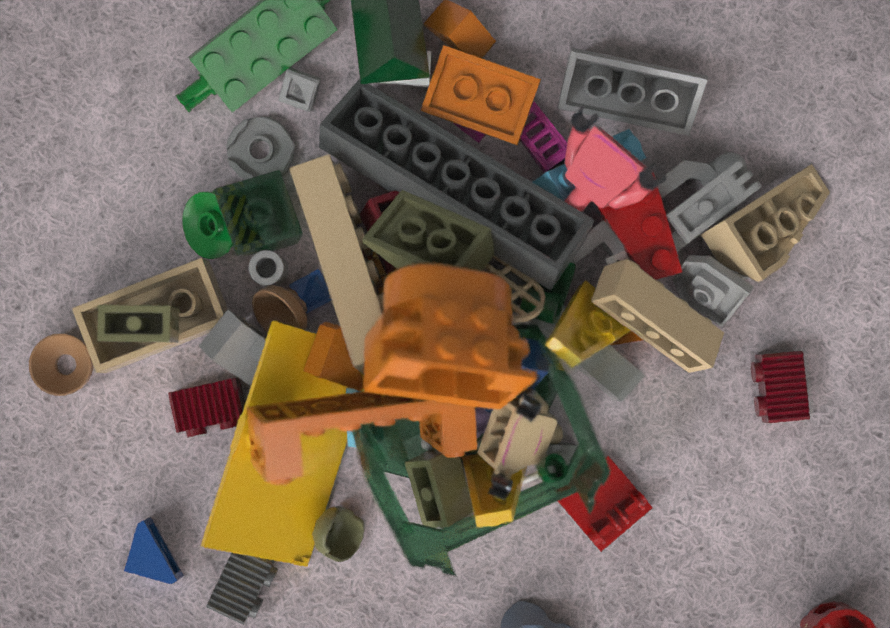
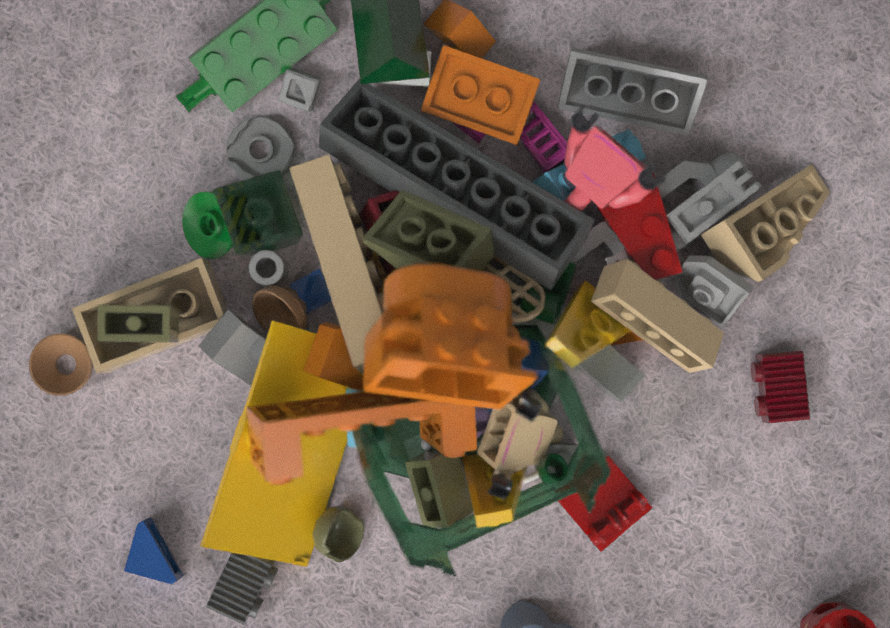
(206, 406): dark red brick -> none

